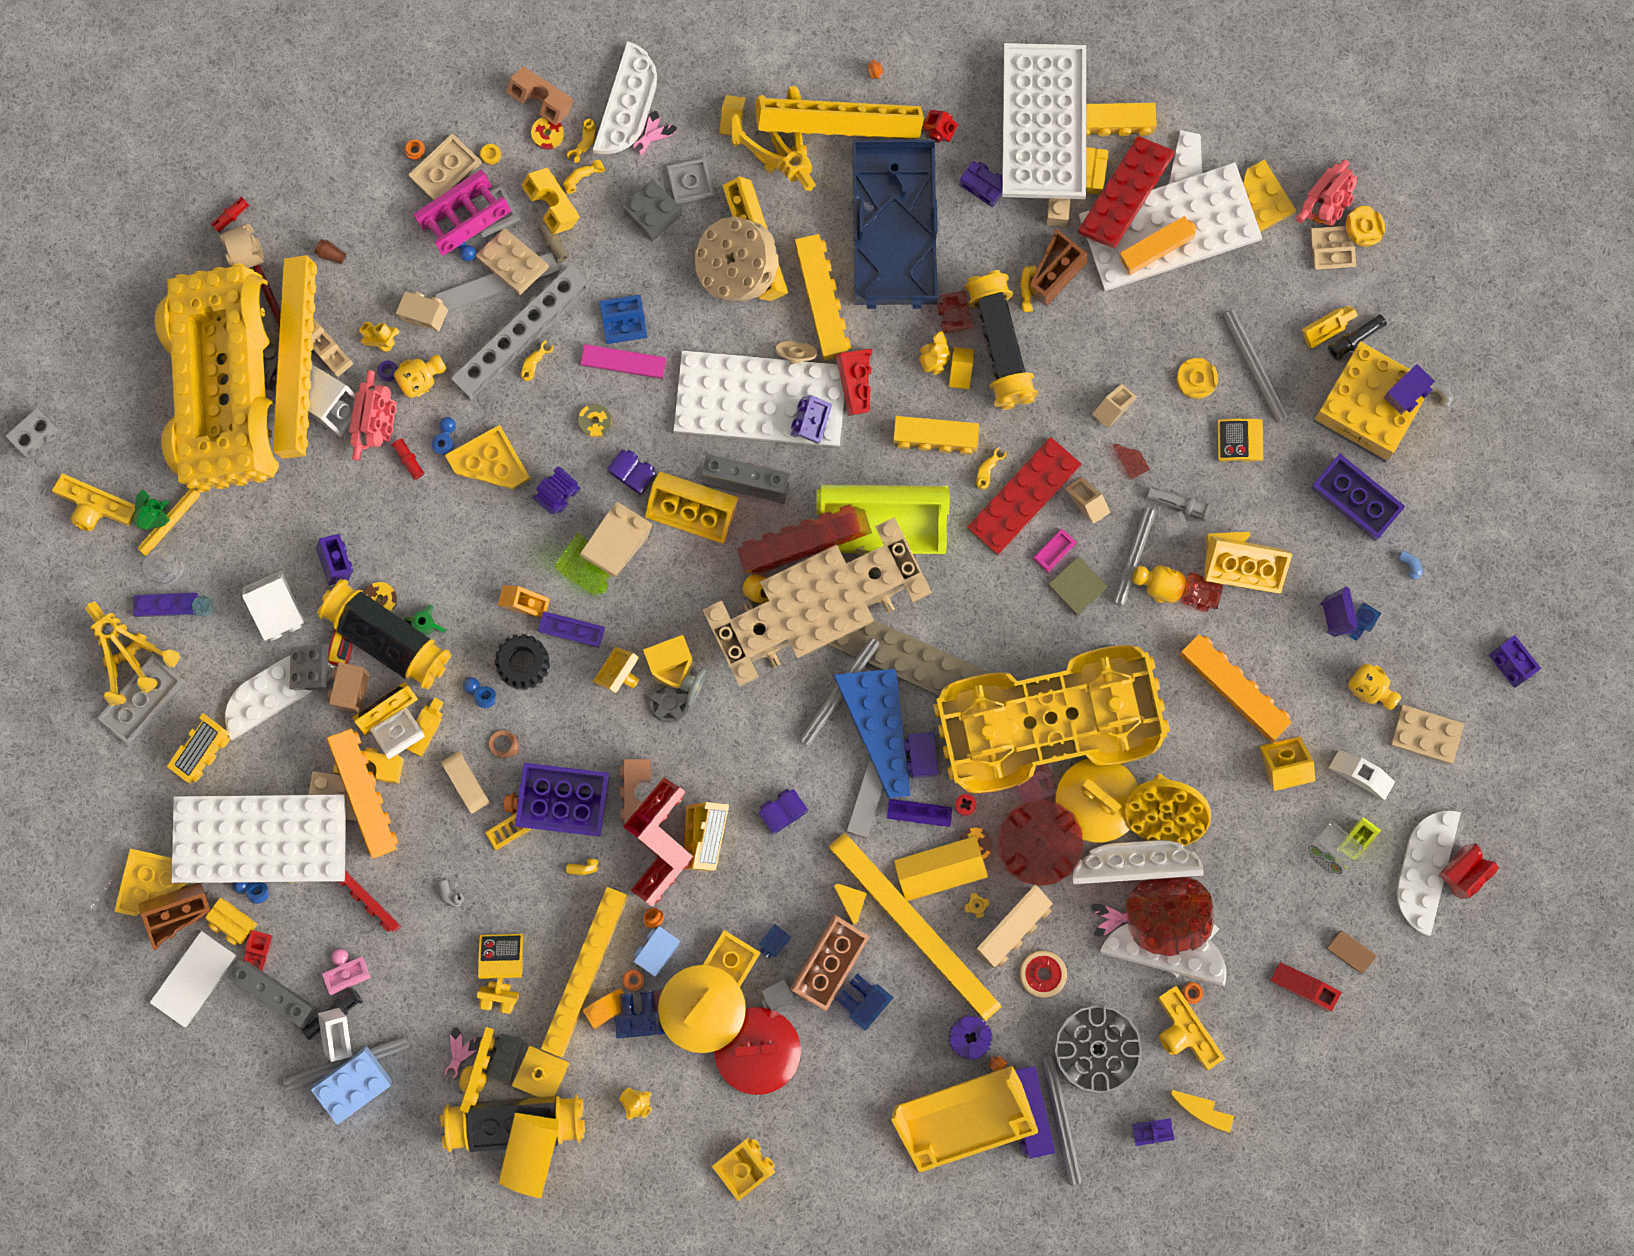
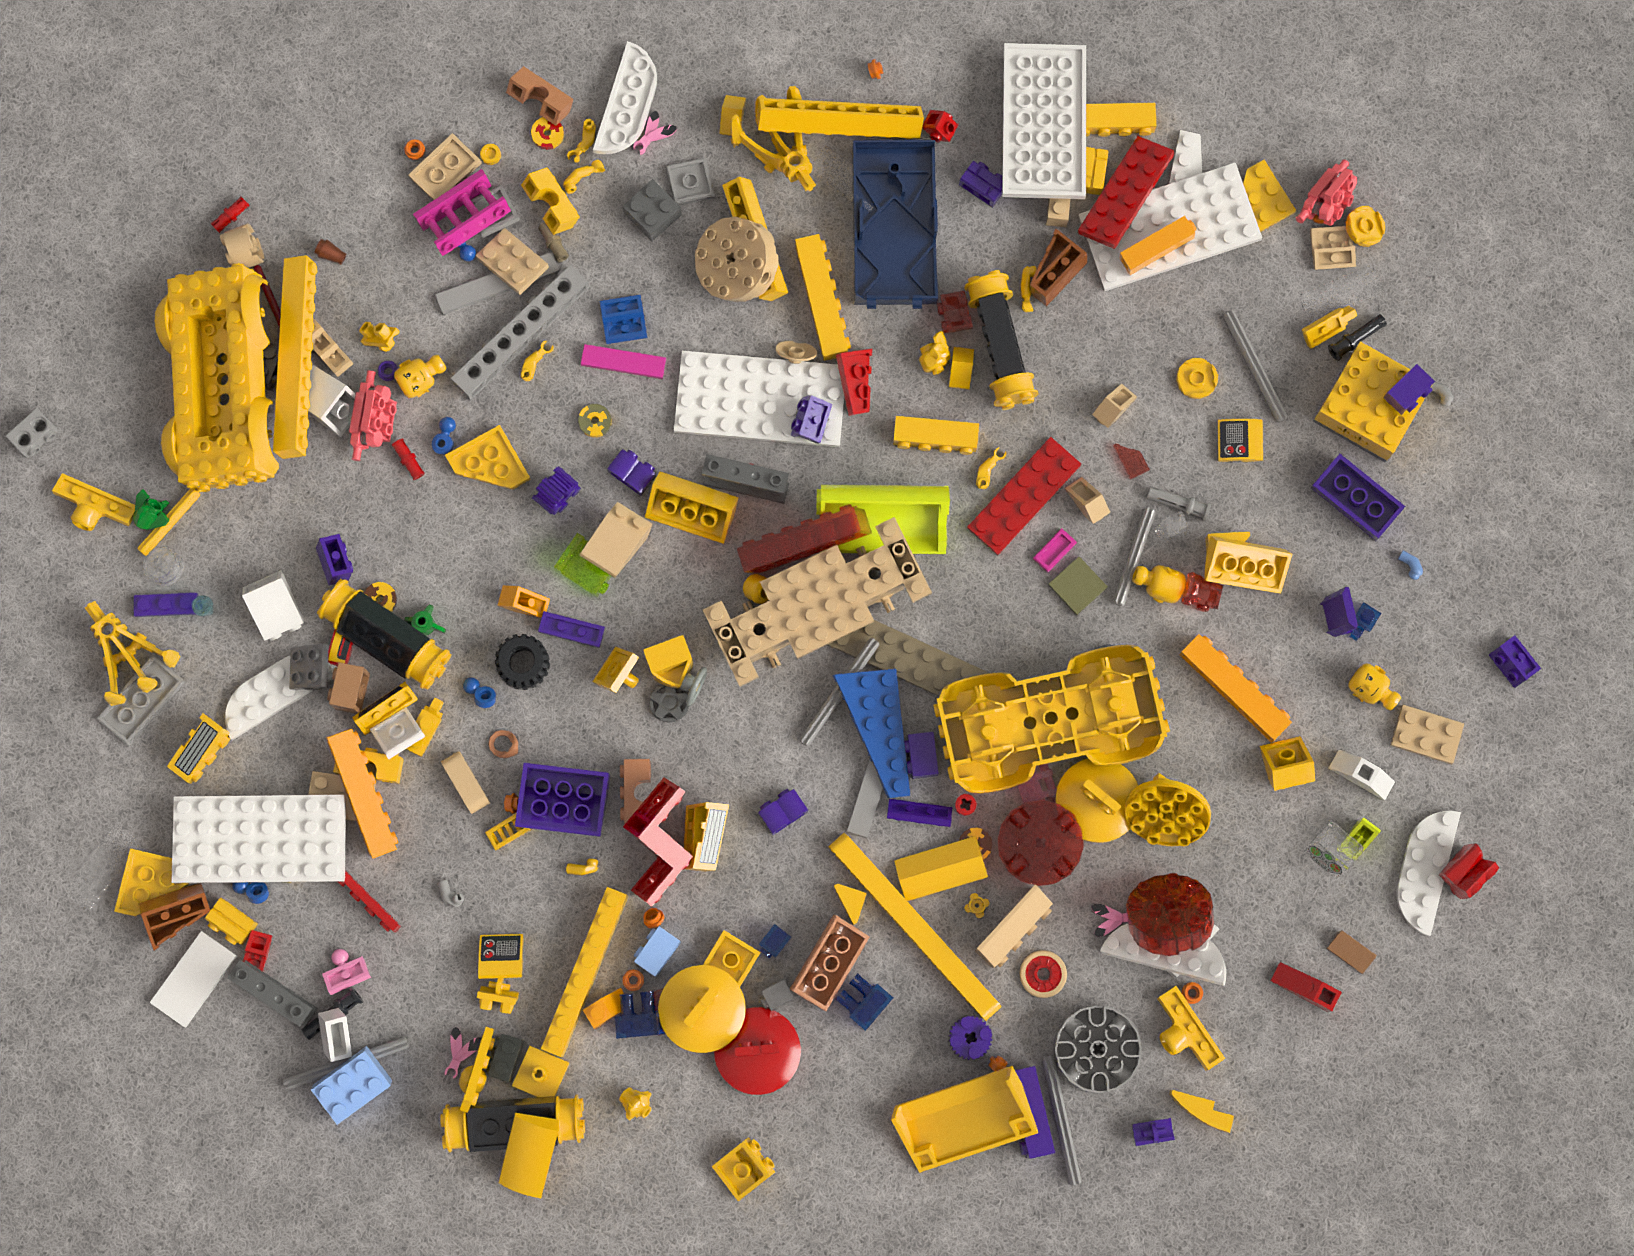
(422, 311): tan brick -> none
(1137, 862): white plate -> none

